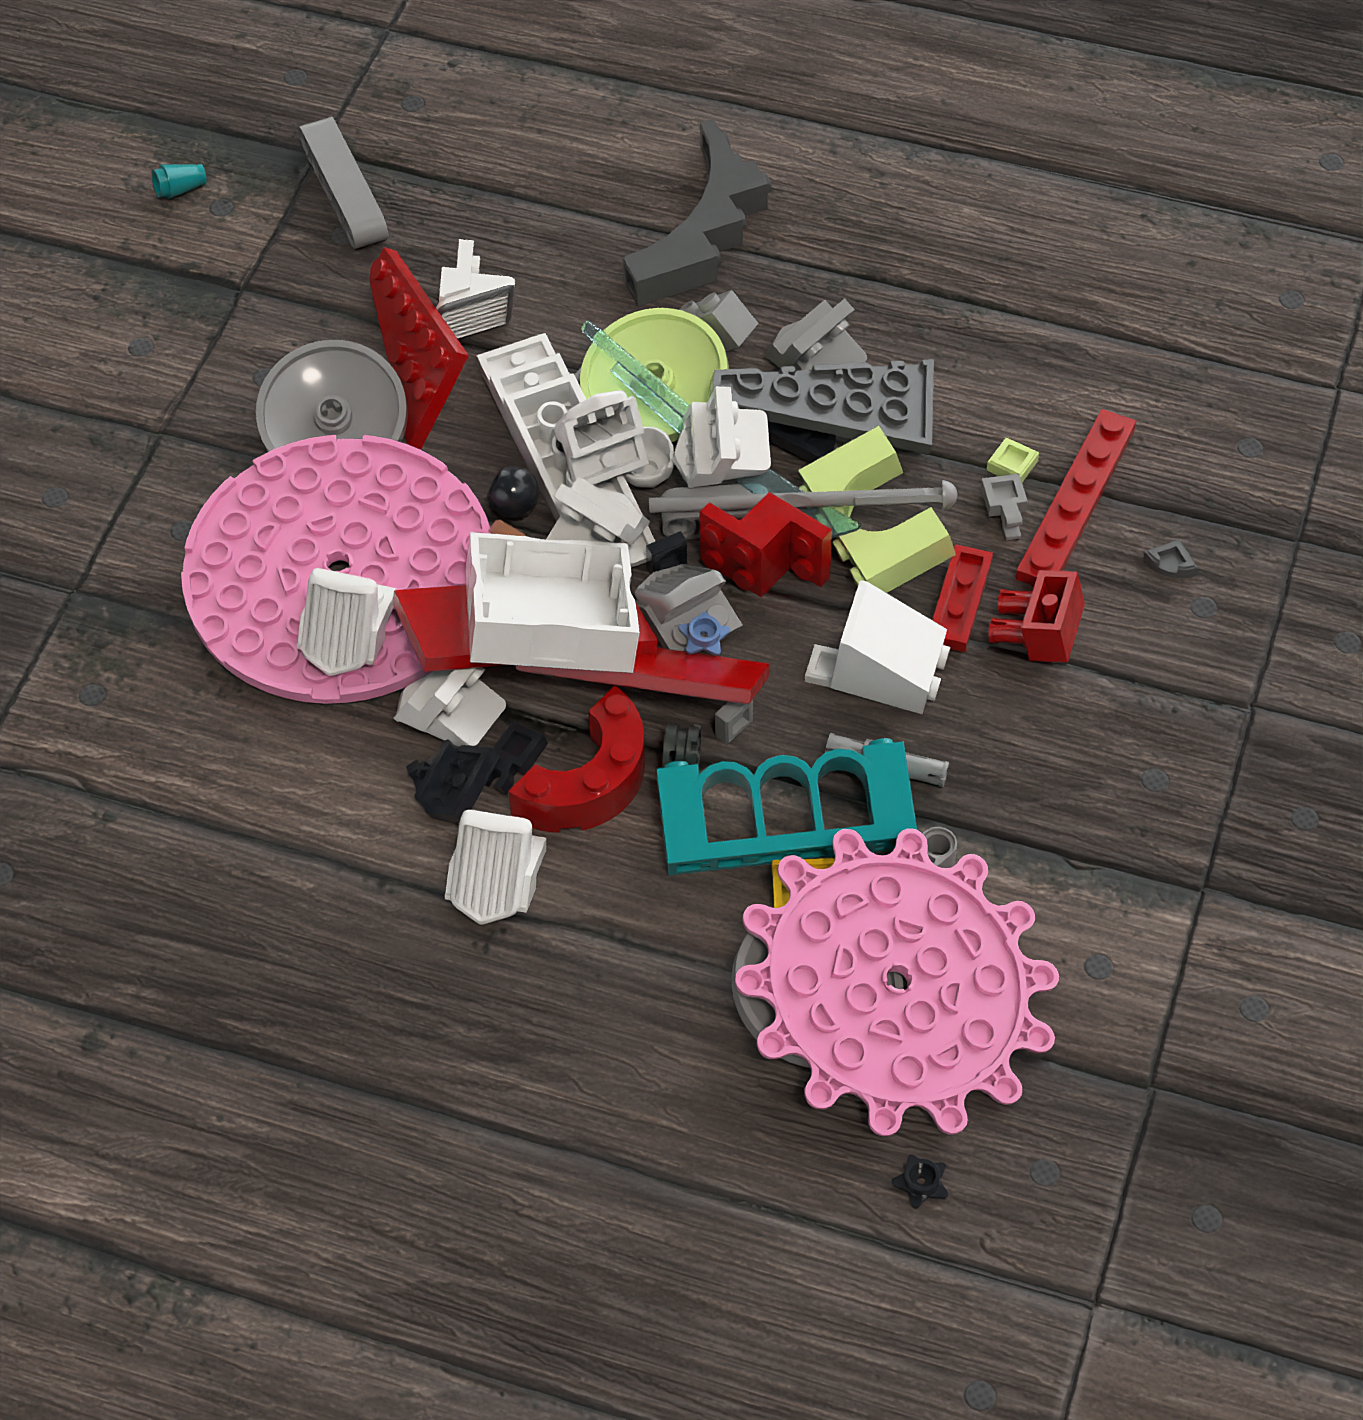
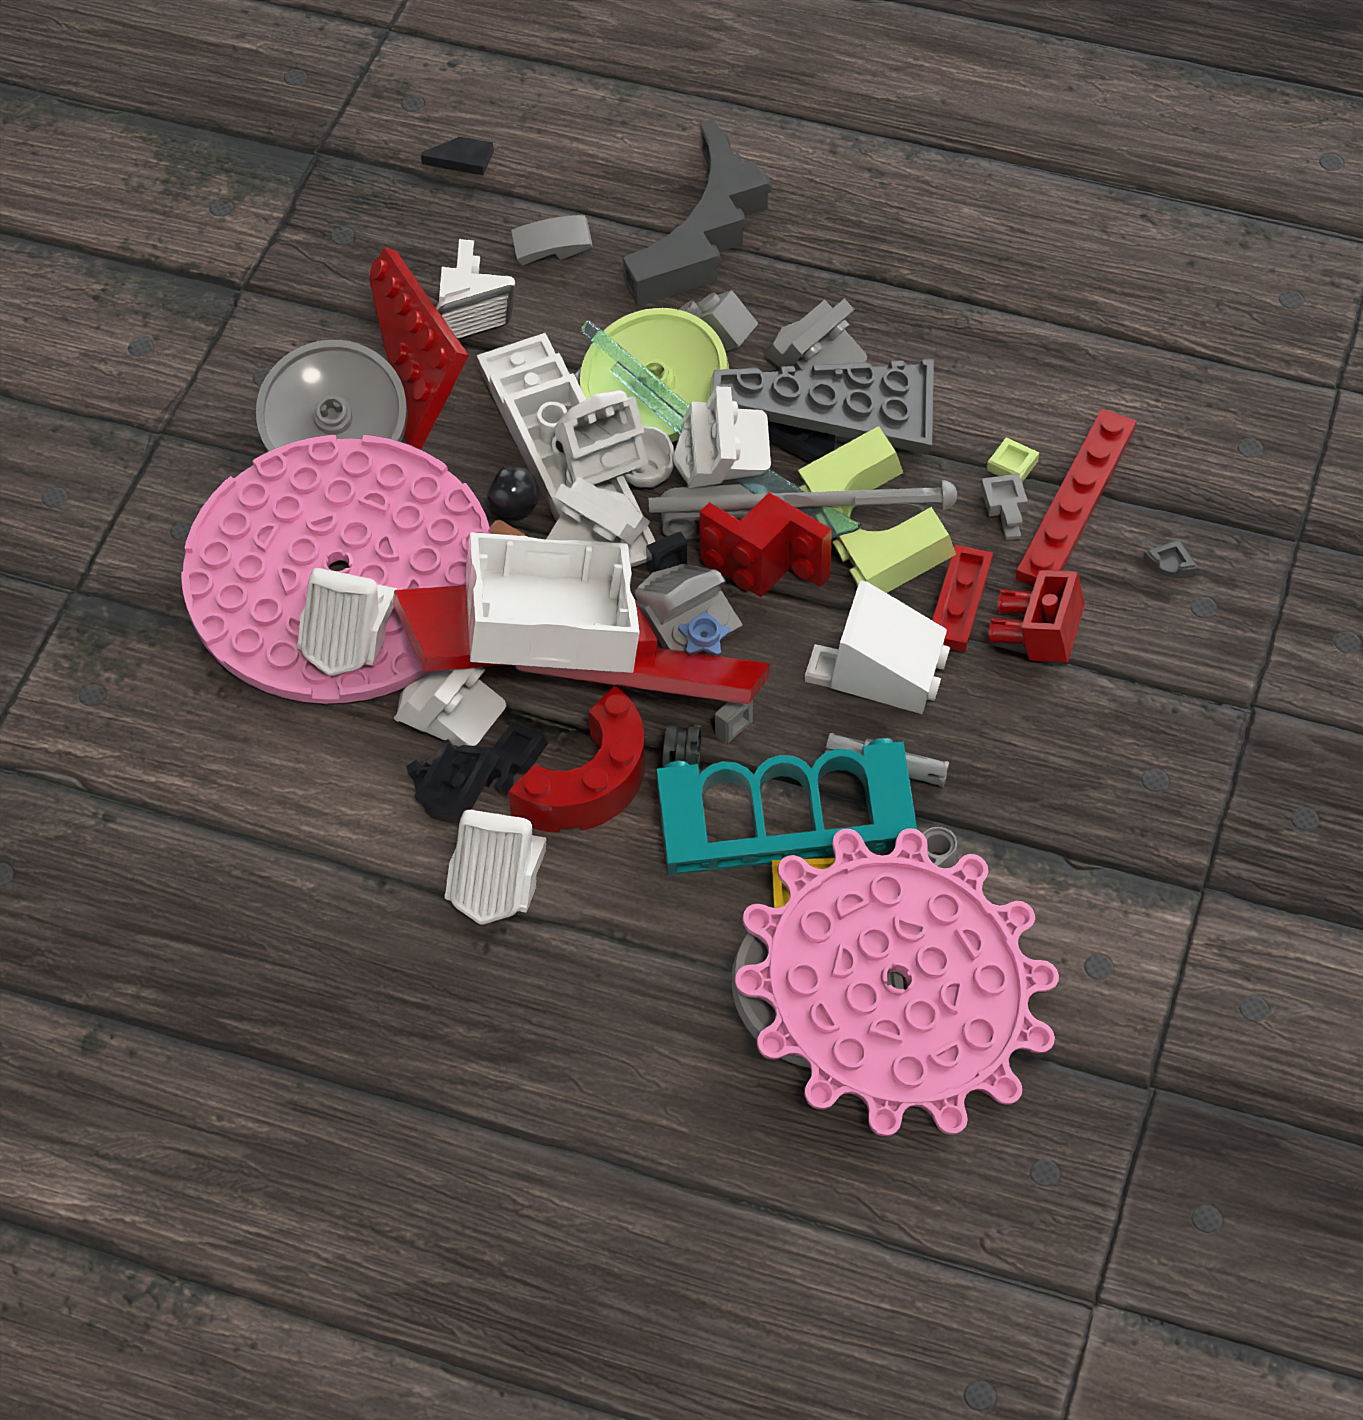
(177, 179): teal cone -> none
(343, 183): light grey beam -> none
(460, 155): none -> black tile
(556, 235): none -> light grey slope
(924, 1169): black plate -> none

